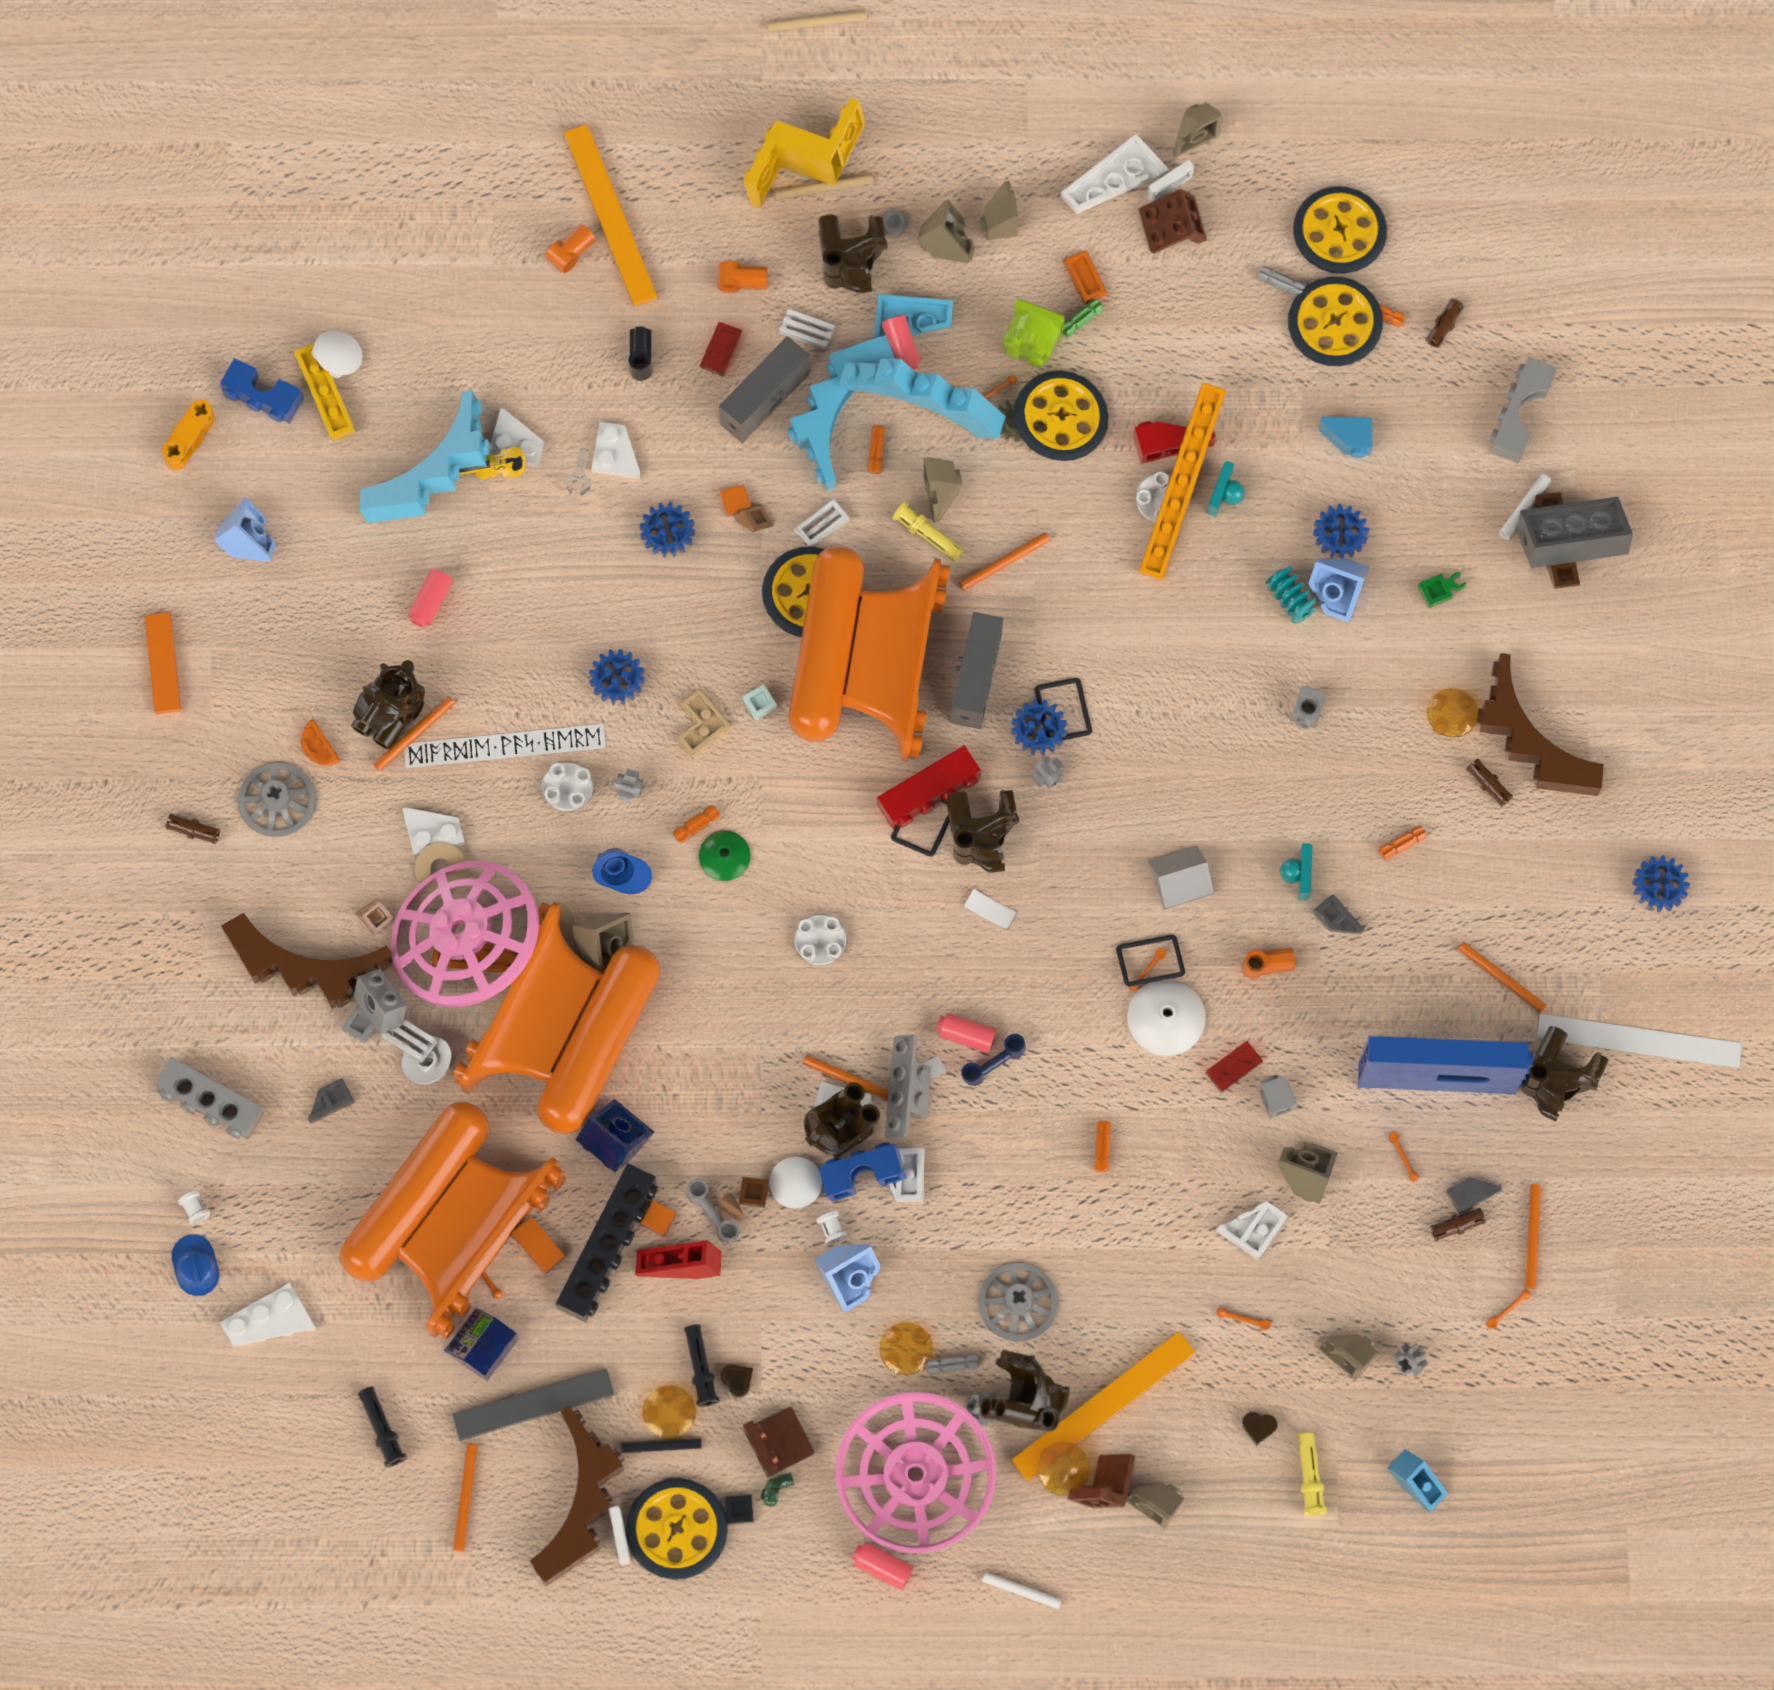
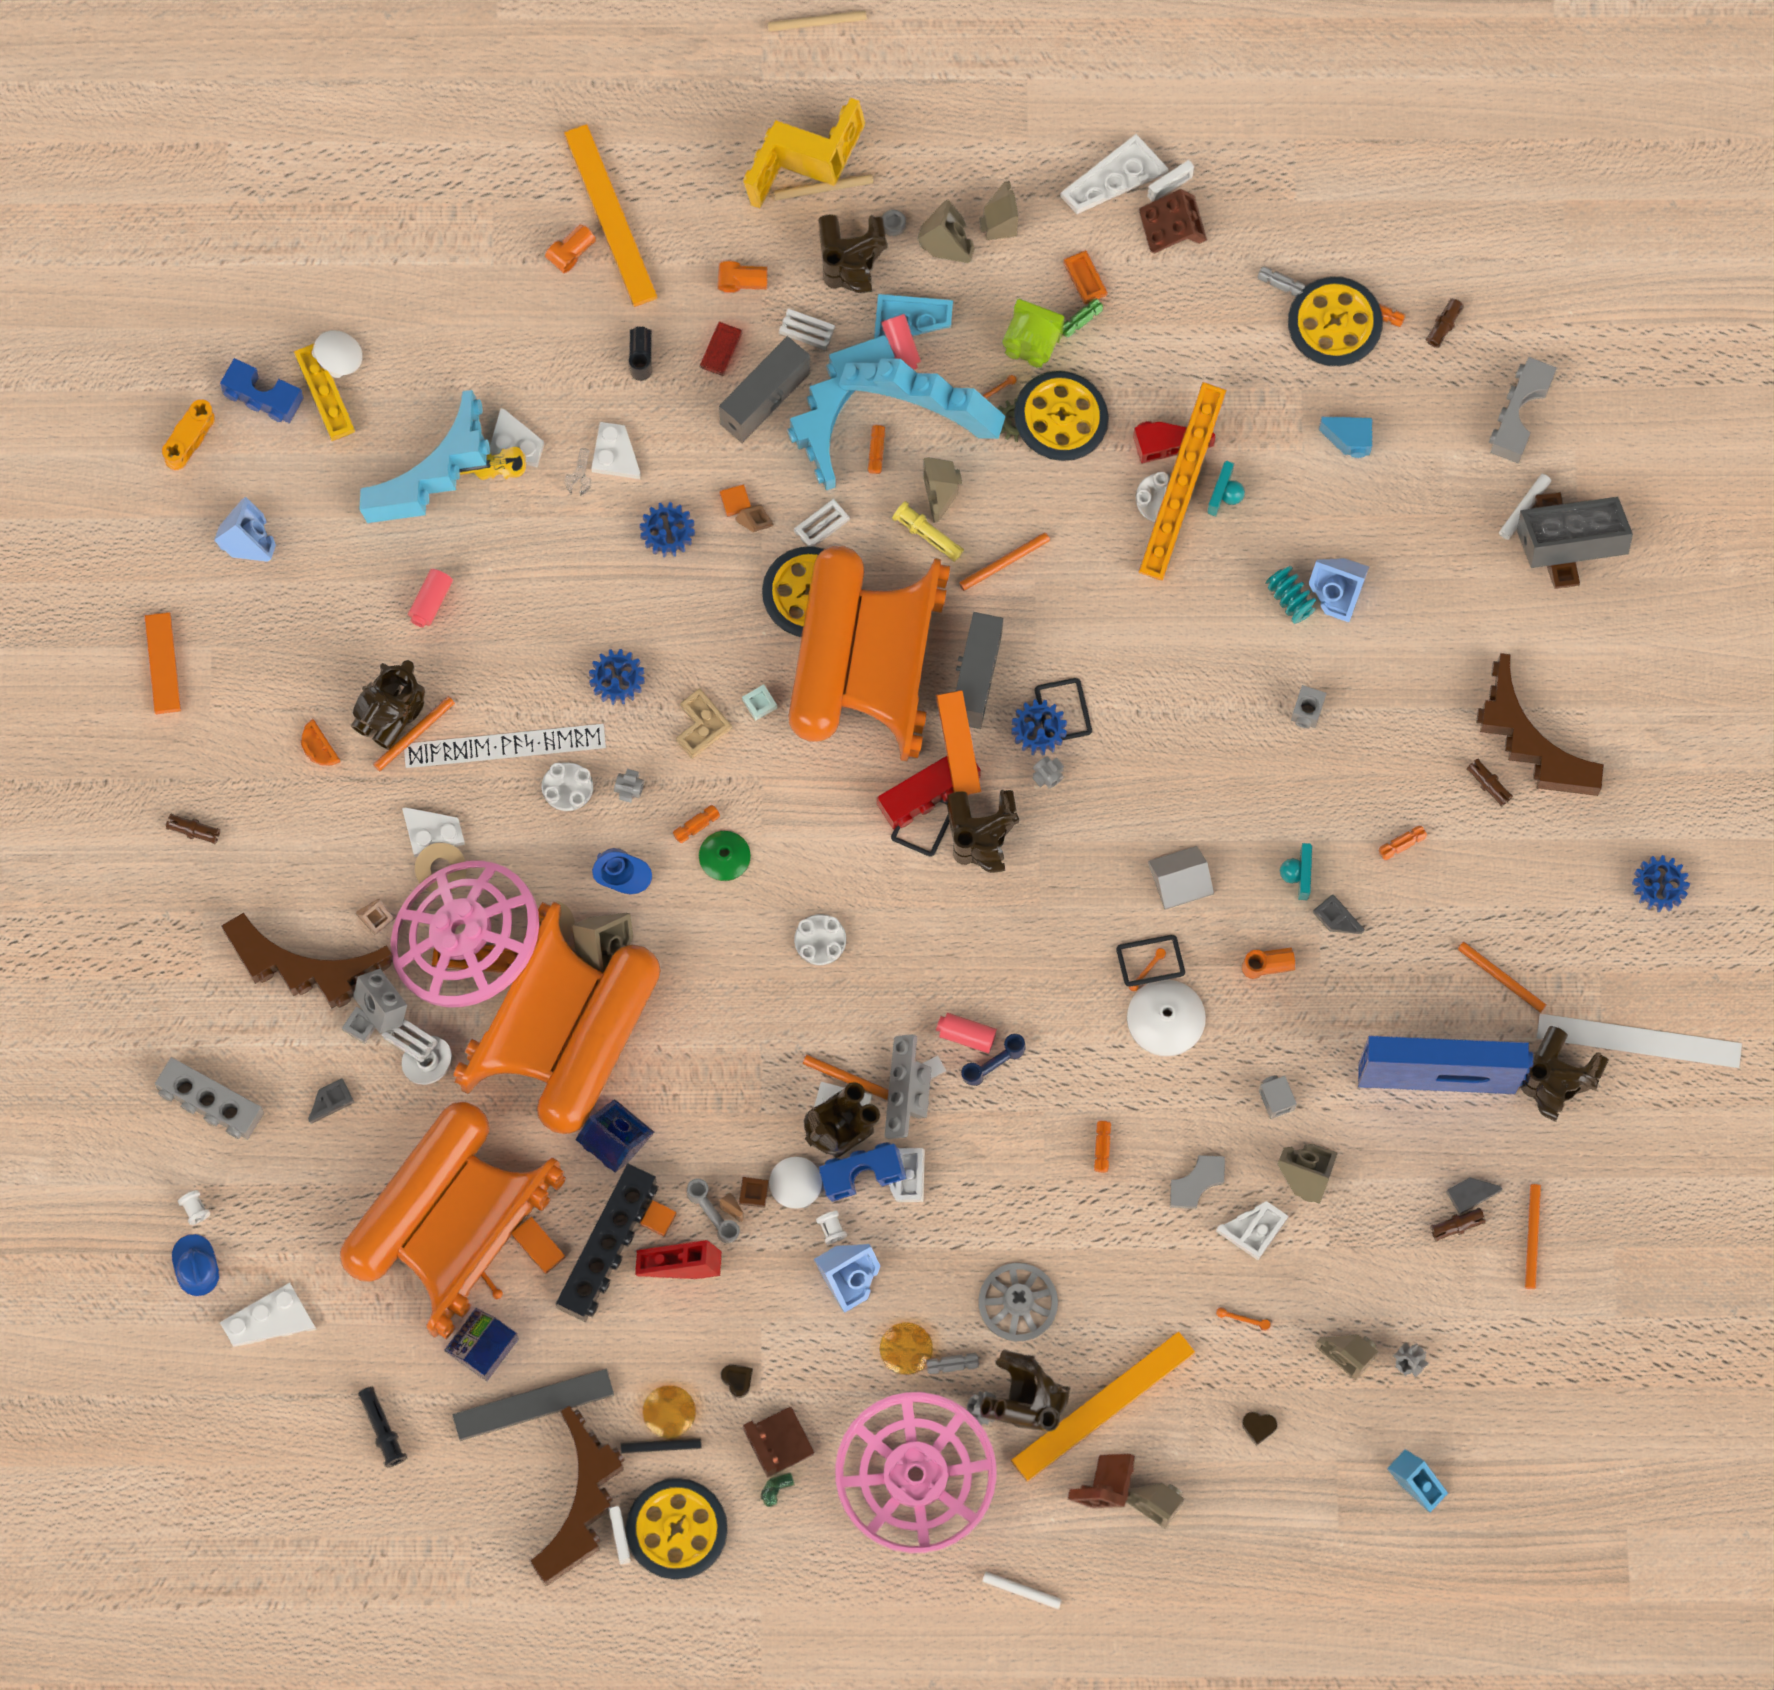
(276, 798): light grey wheel -> none
(465, 1497): orange bar -> none
(702, 1377): black pin -> none
(739, 1509): black tile -> none
(882, 1565): coral brick -> none
(958, 742): none -> orange tile
(990, 909): white sticker -> none
(1063, 1468): clear yellow dish -> none
(1198, 127): dark tan slope -> none
(1207, 1173): none -> light grey tile
(1234, 1066): clear red tile -> none
(1312, 1486): light yellow pin -> none
(1318, 252): wedge -> none
(1330, 522): blue gear -> none
(1393, 1138): orange hinge -> none
(1438, 590): green plate -> none
(1452, 713): clear yellow dish -> none
(1492, 1322): orange hinge -> none

